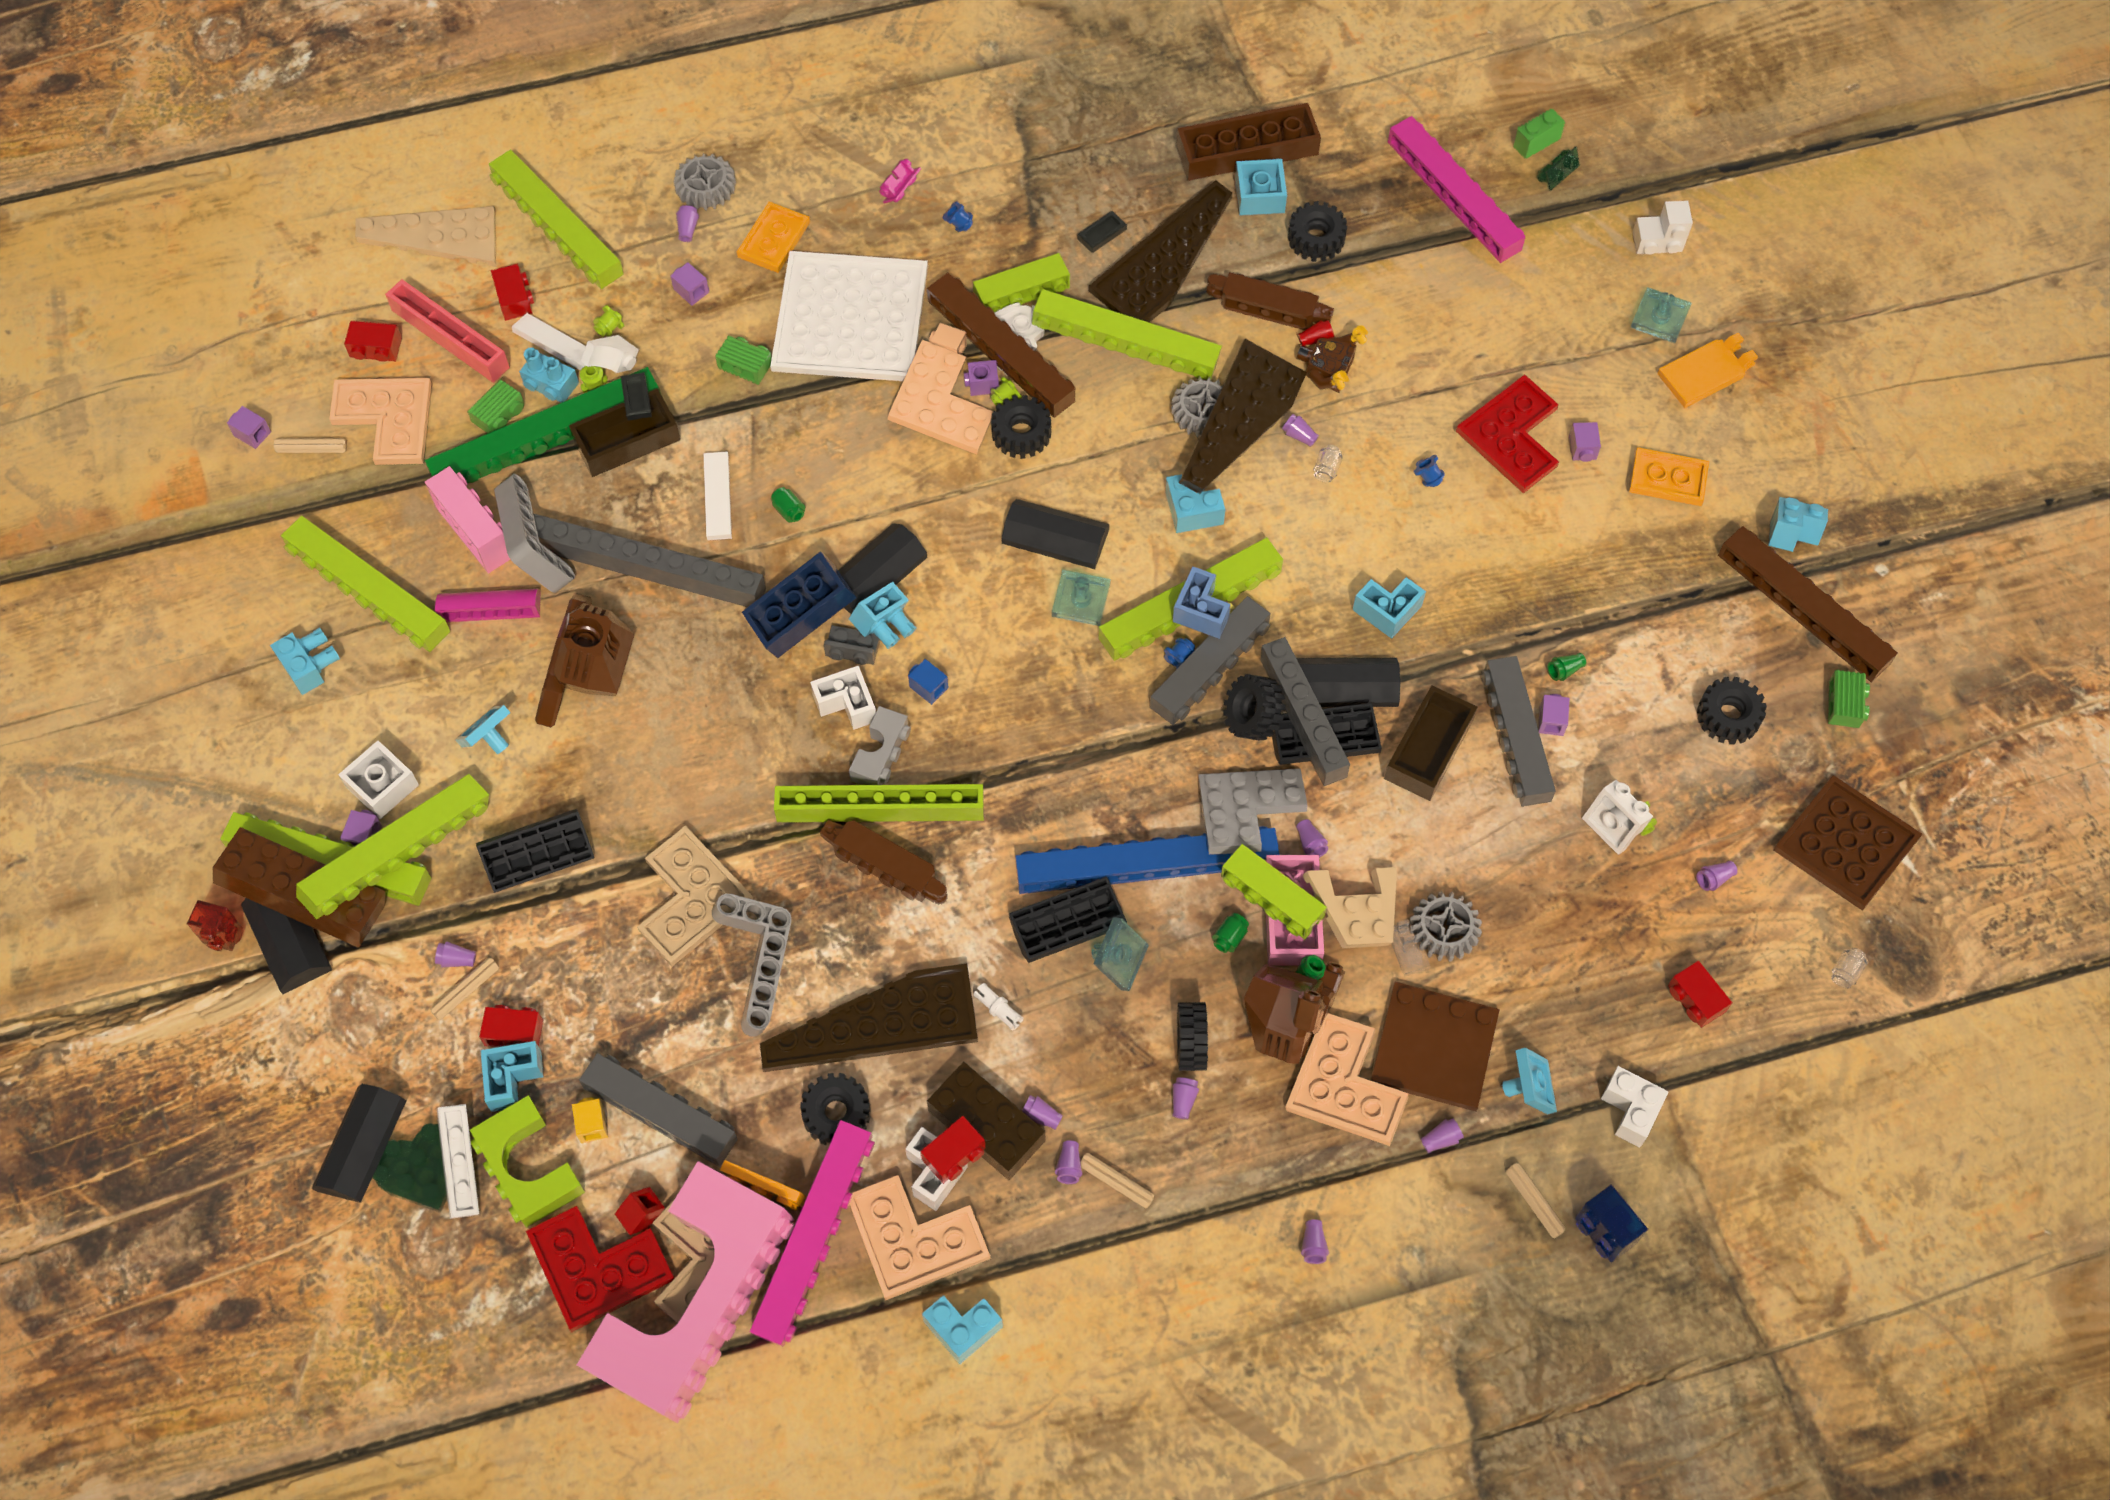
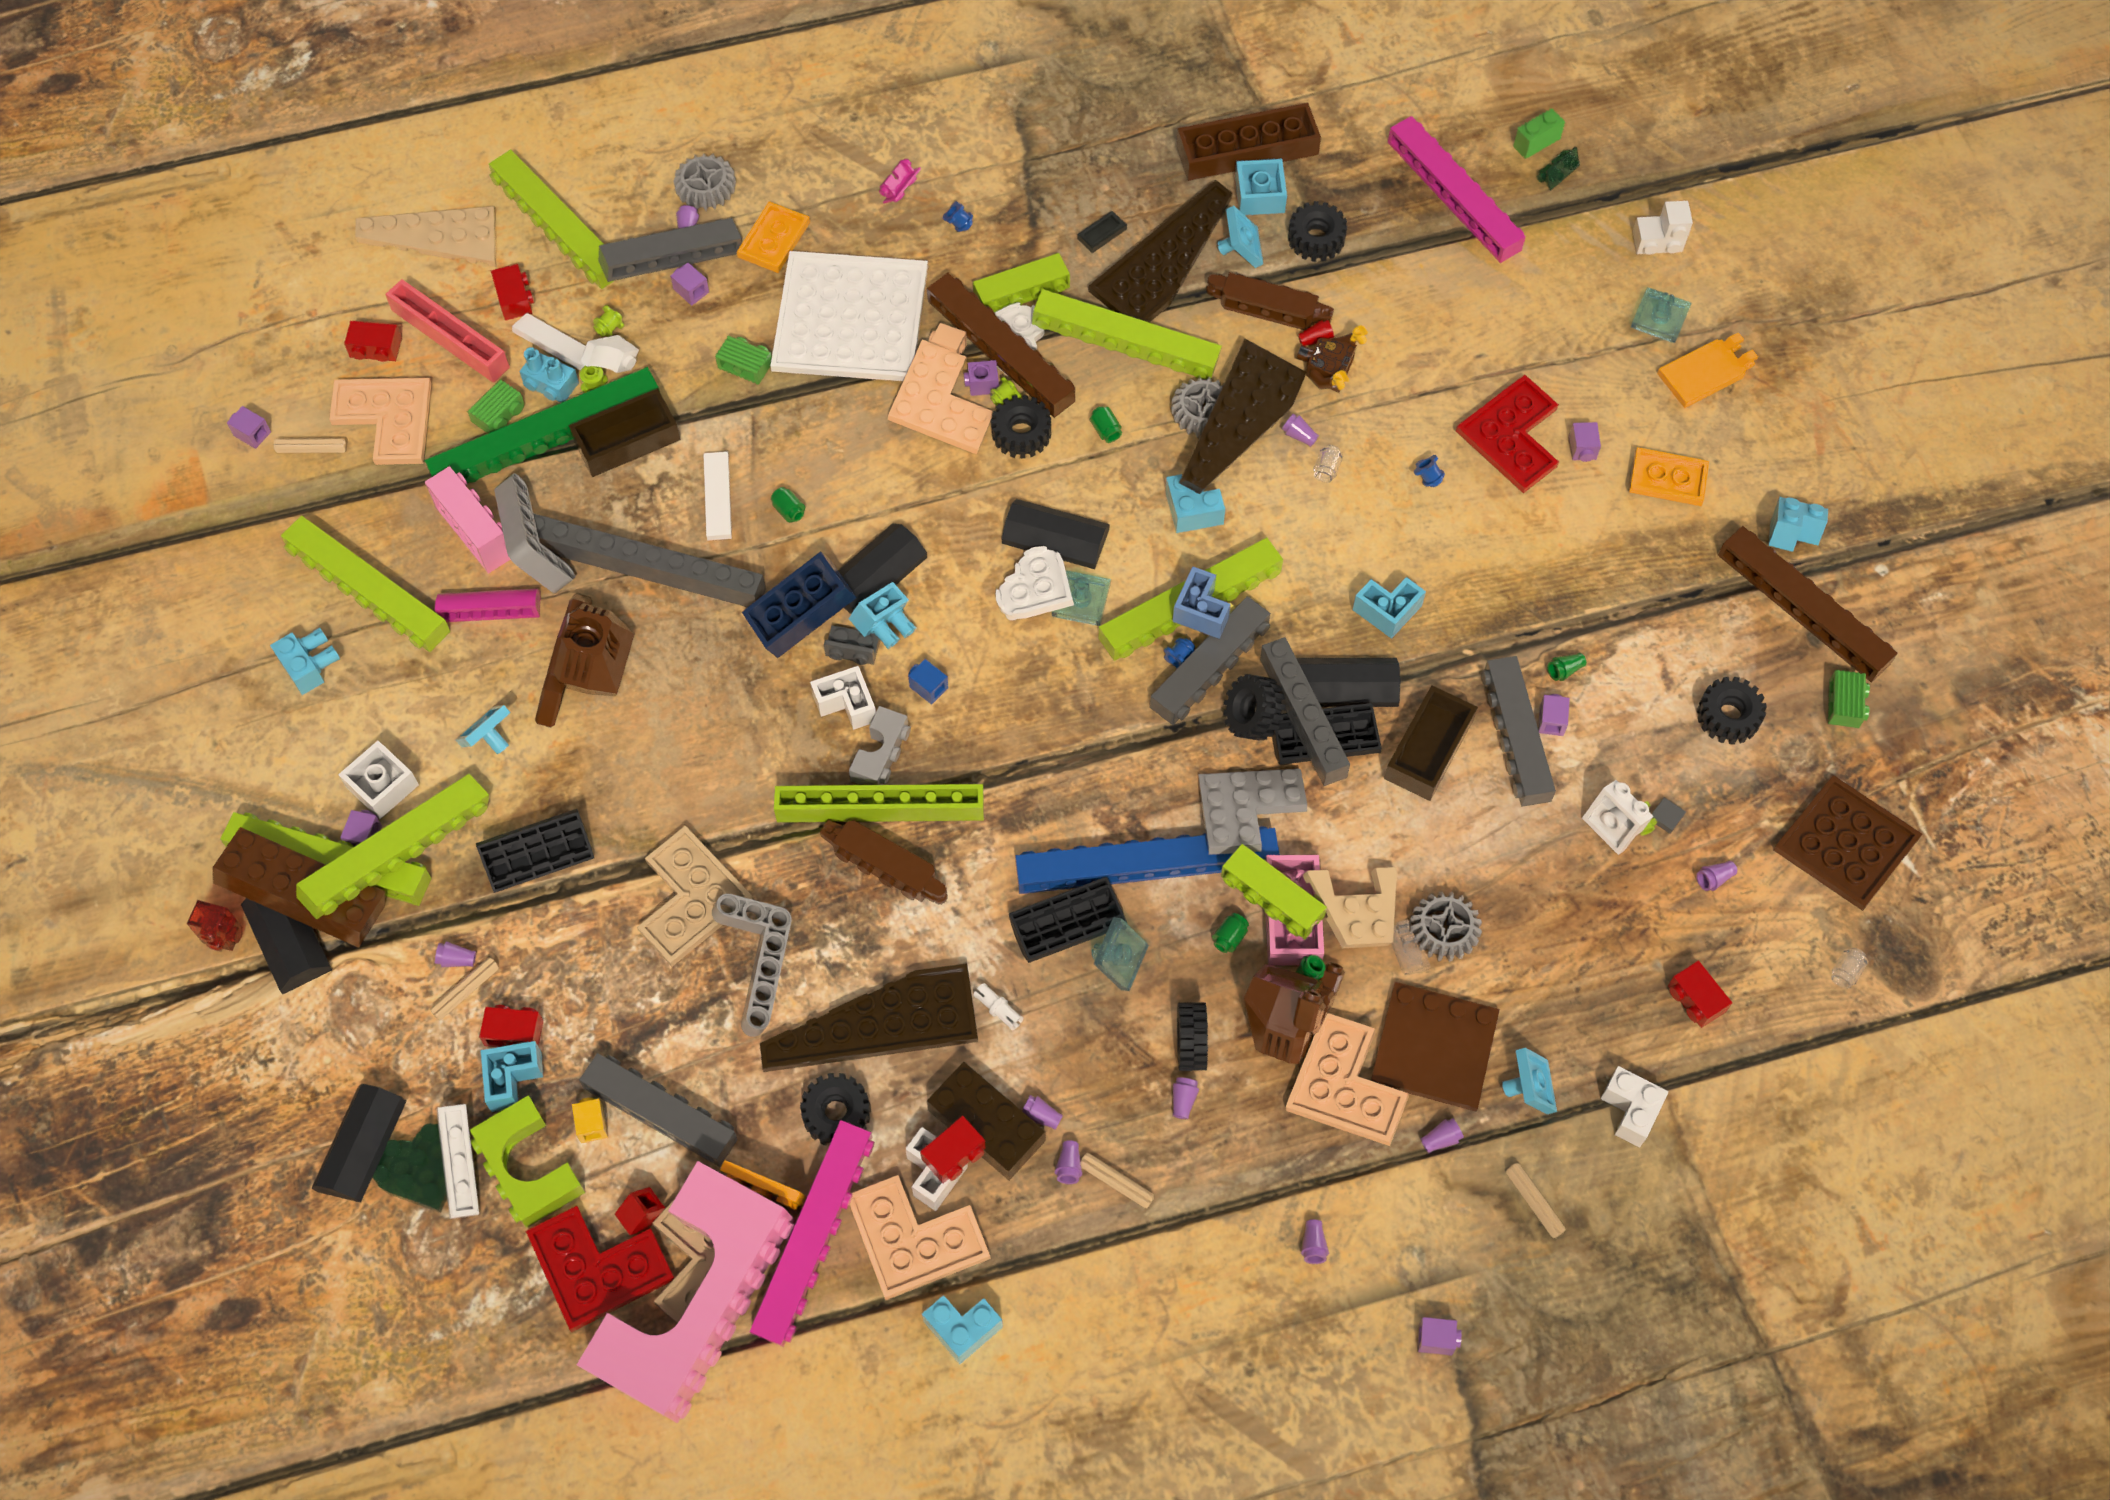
(636, 396): pearl dark grey tile -> none
(669, 249): none -> dark grey brick
(1036, 586): none -> white plate
(1106, 424): none -> green brick
(1243, 238): none -> medium azure tile
(1311, 839): medium lavender cone -> none
(1438, 1336): none -> medium lavender brick
(1610, 1224): clear blue brick -> none
(1668, 815): none -> dark grey tile

